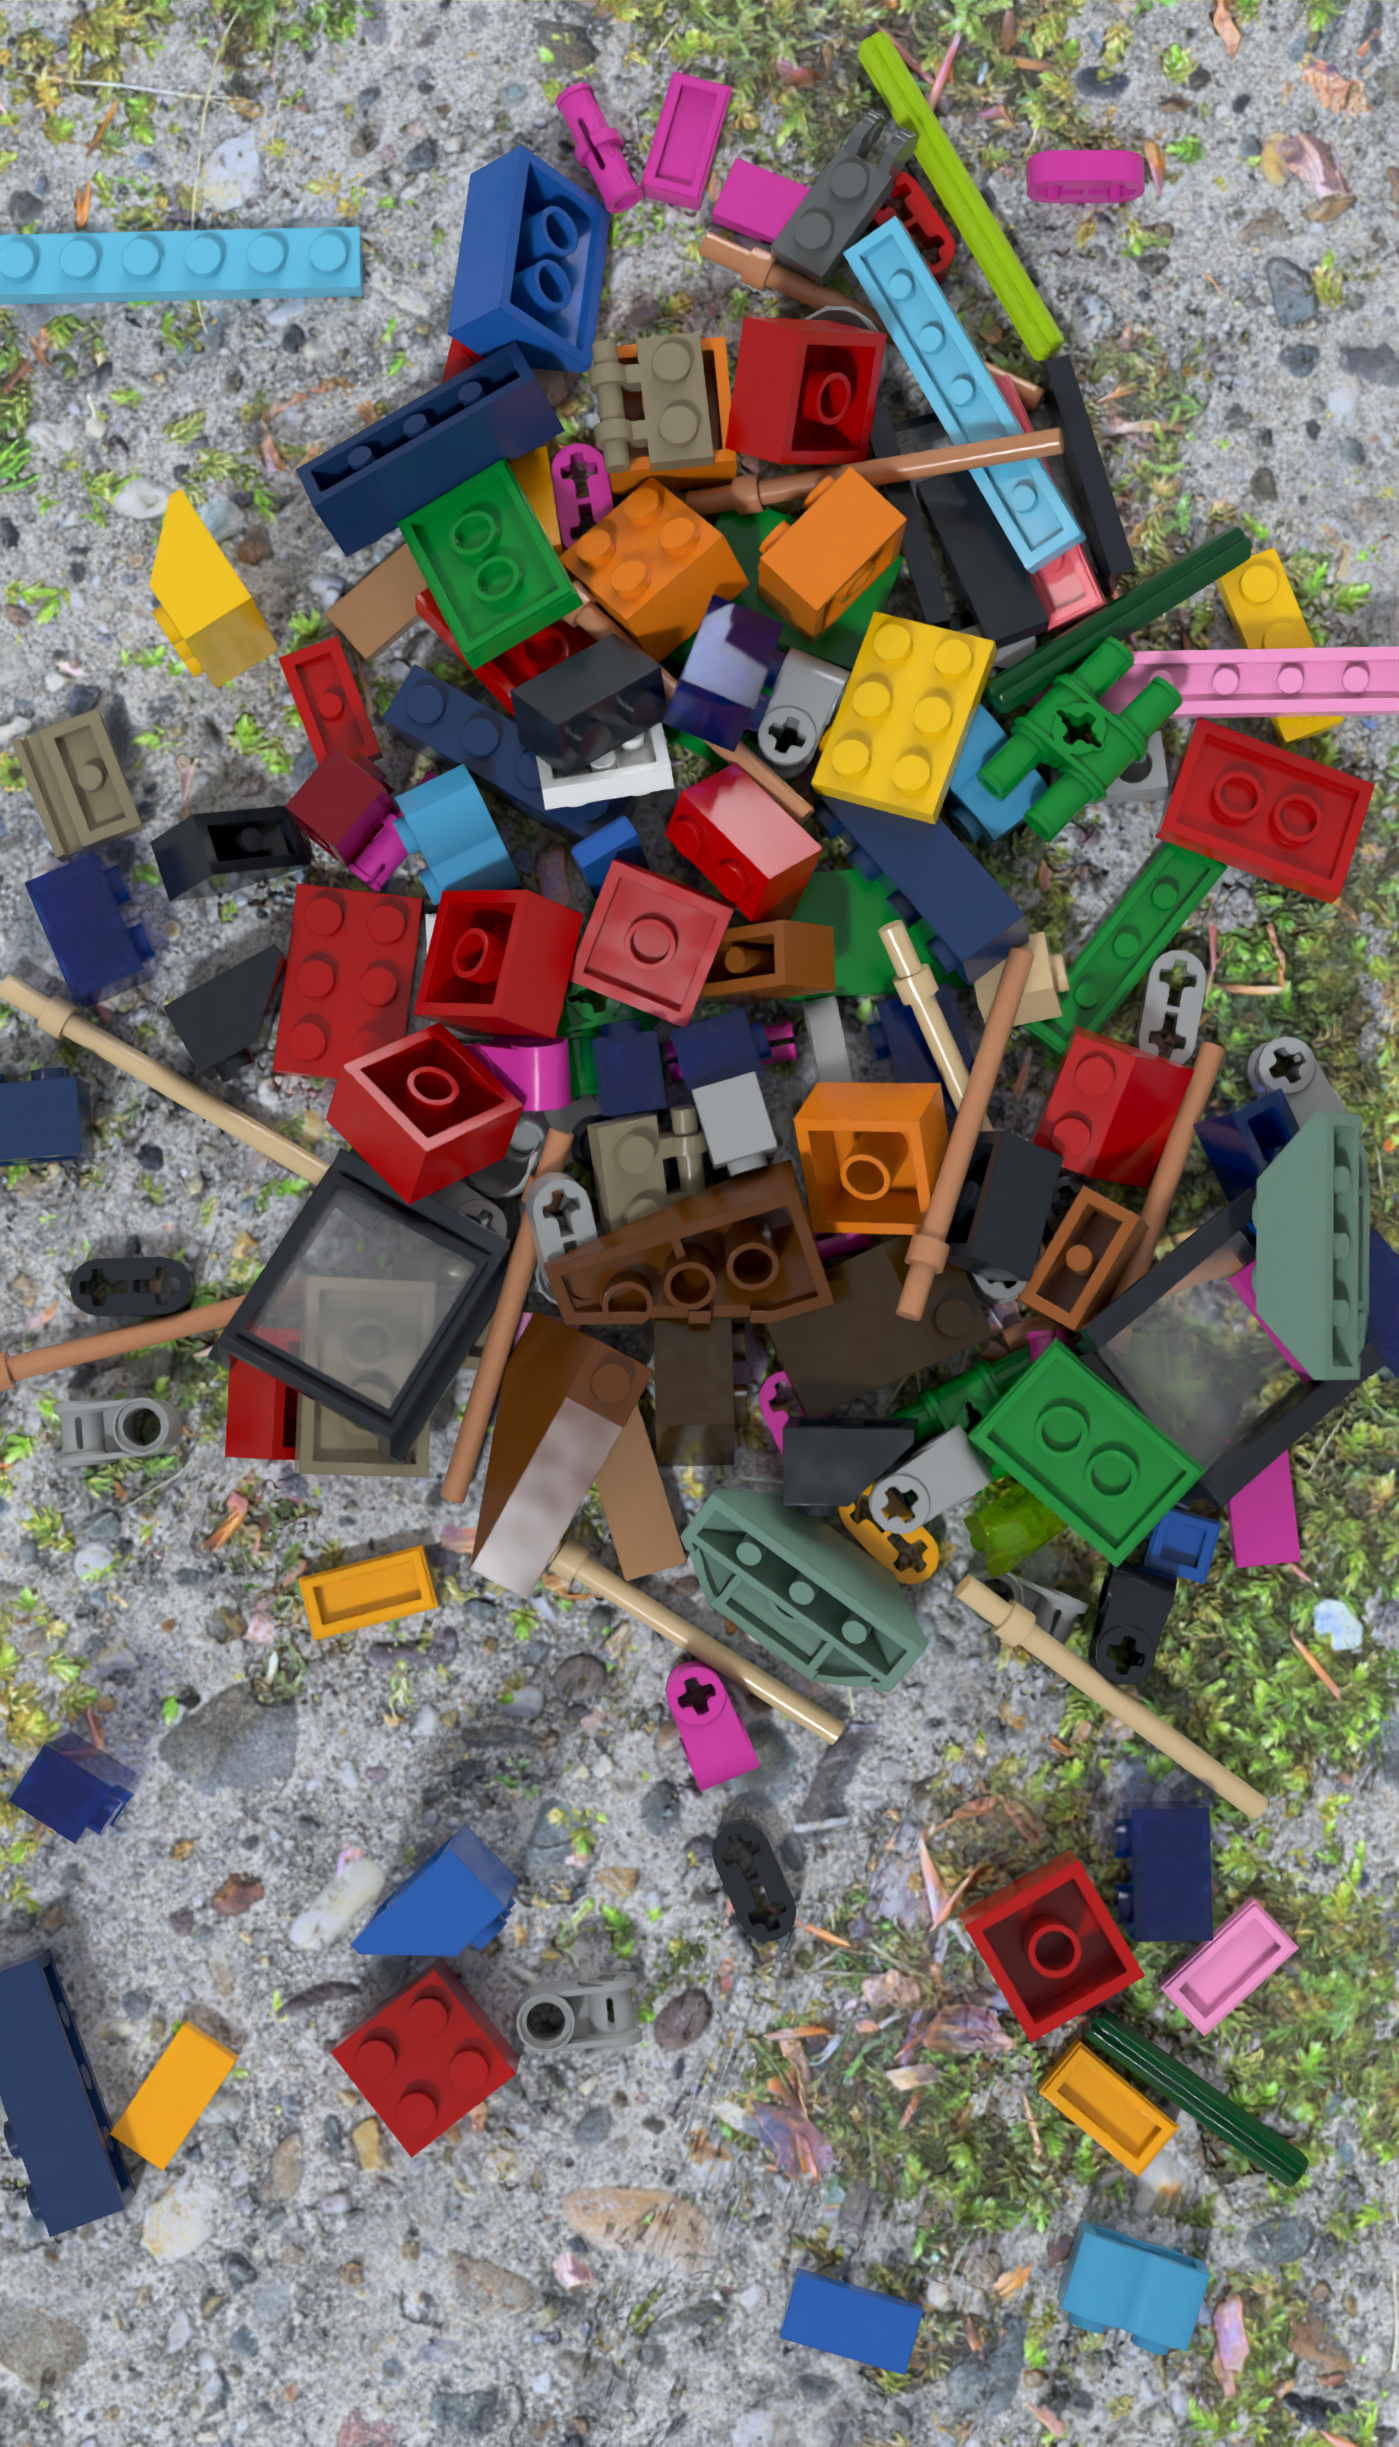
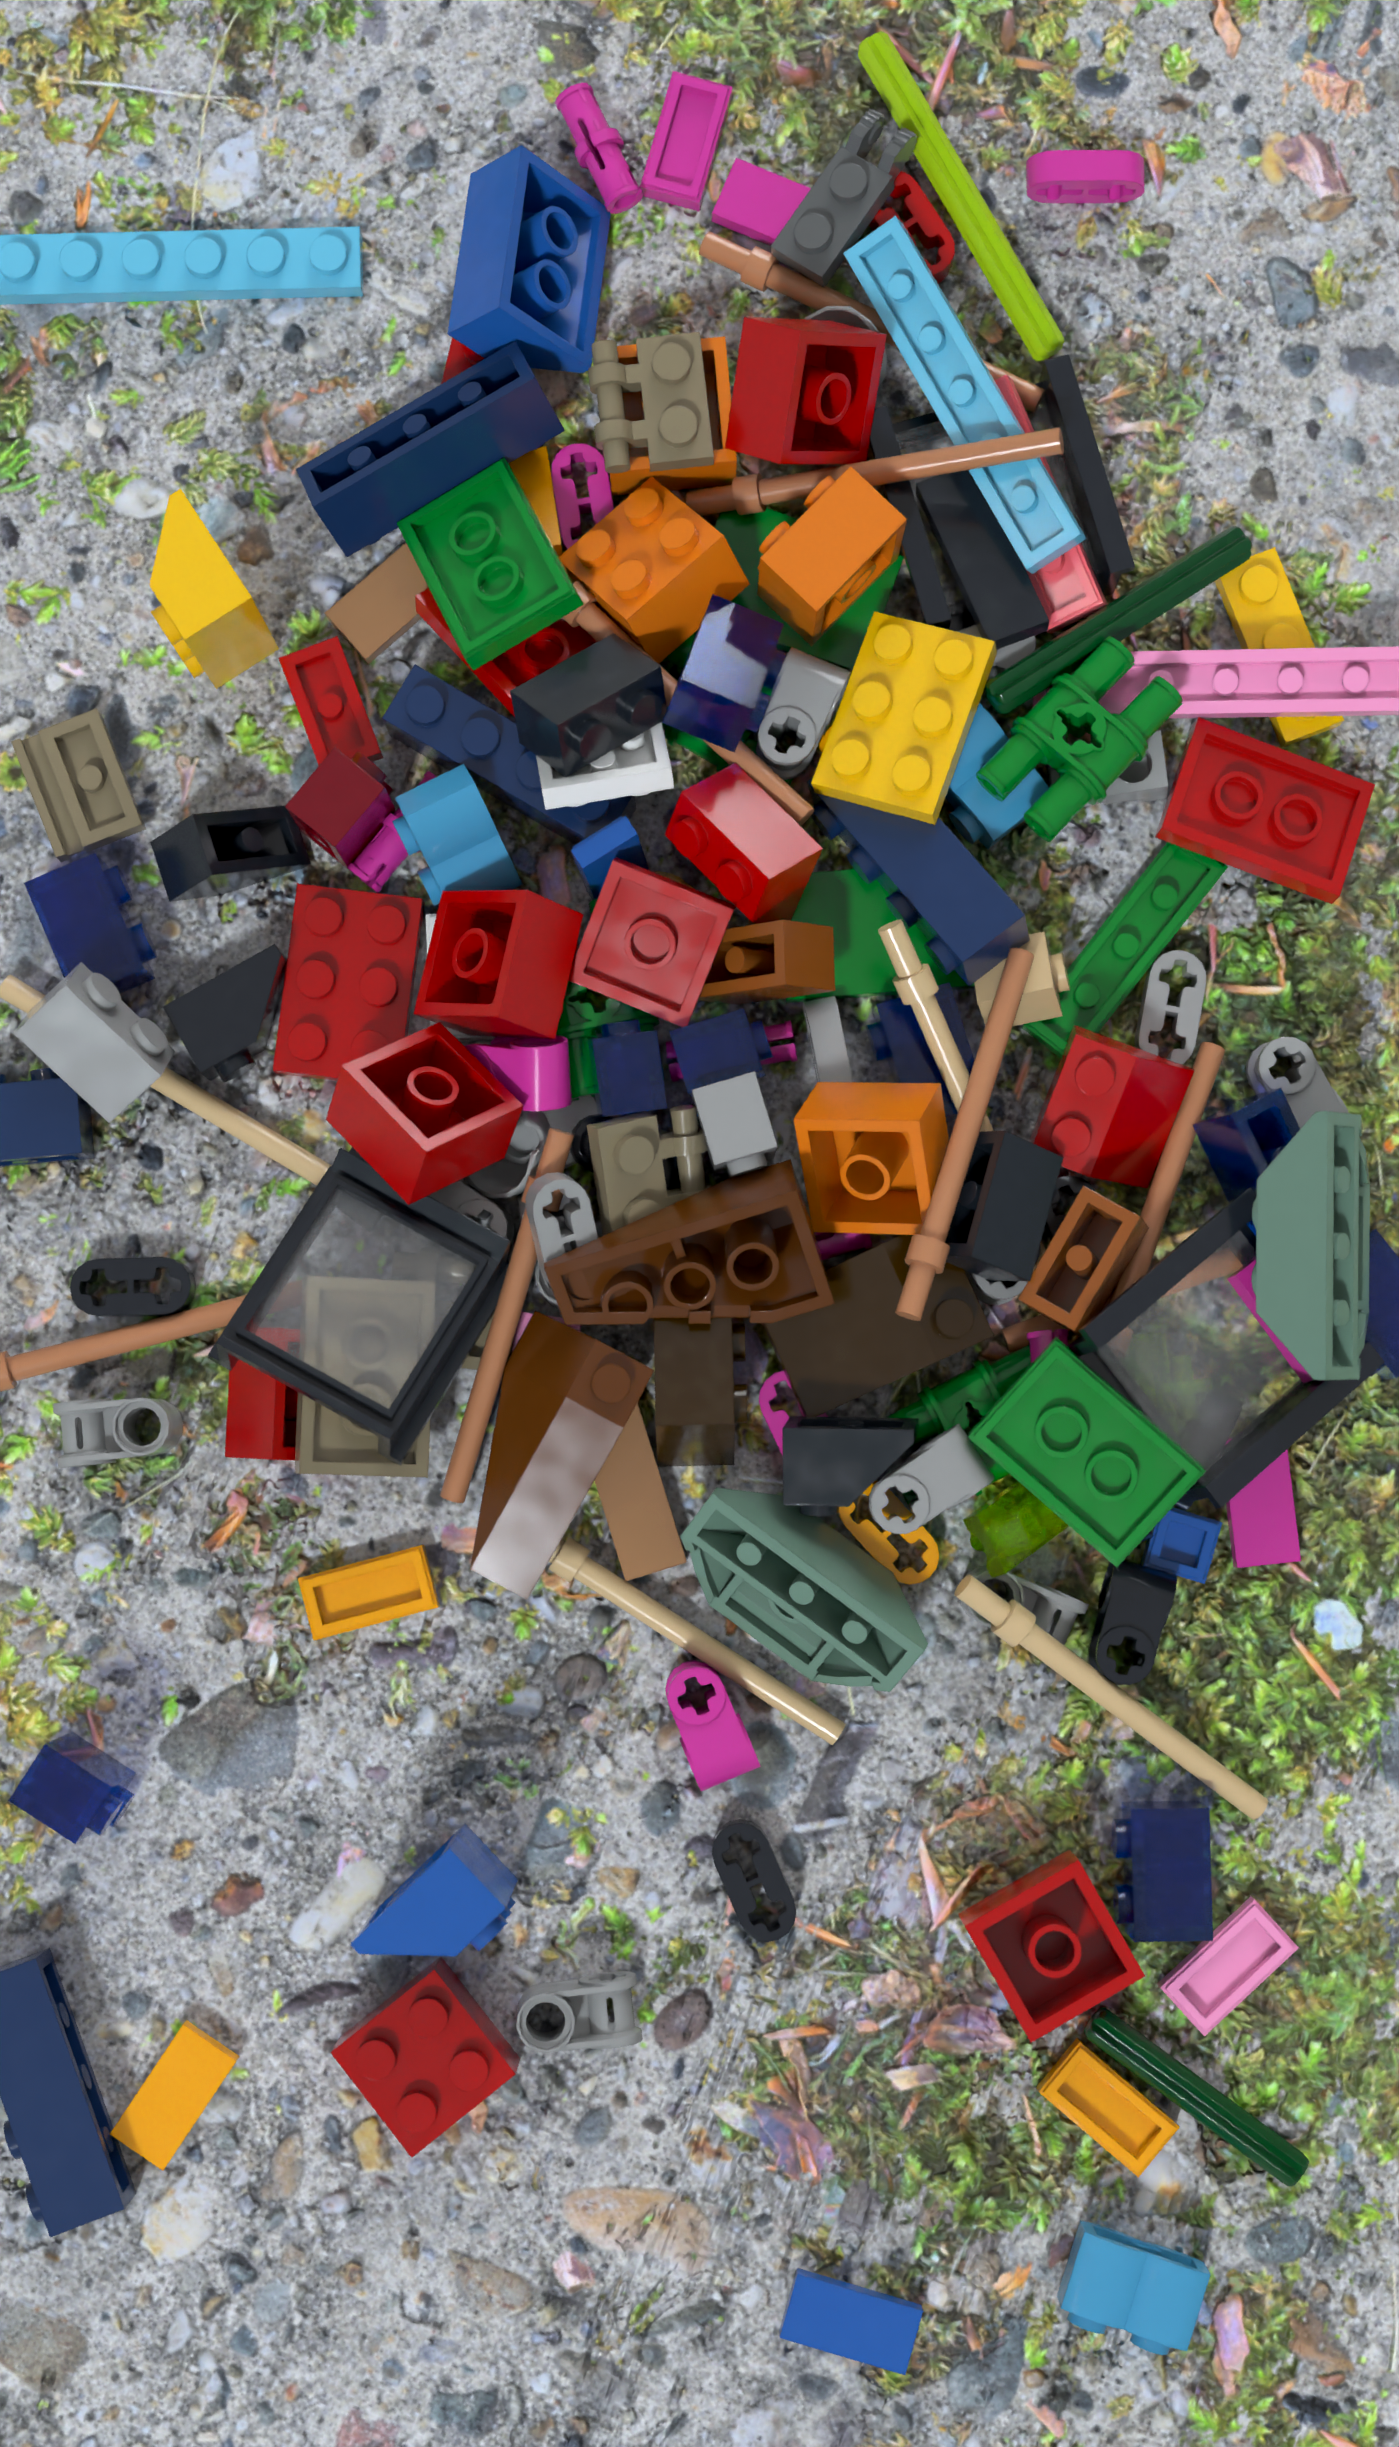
(96, 1041): none -> light grey brick

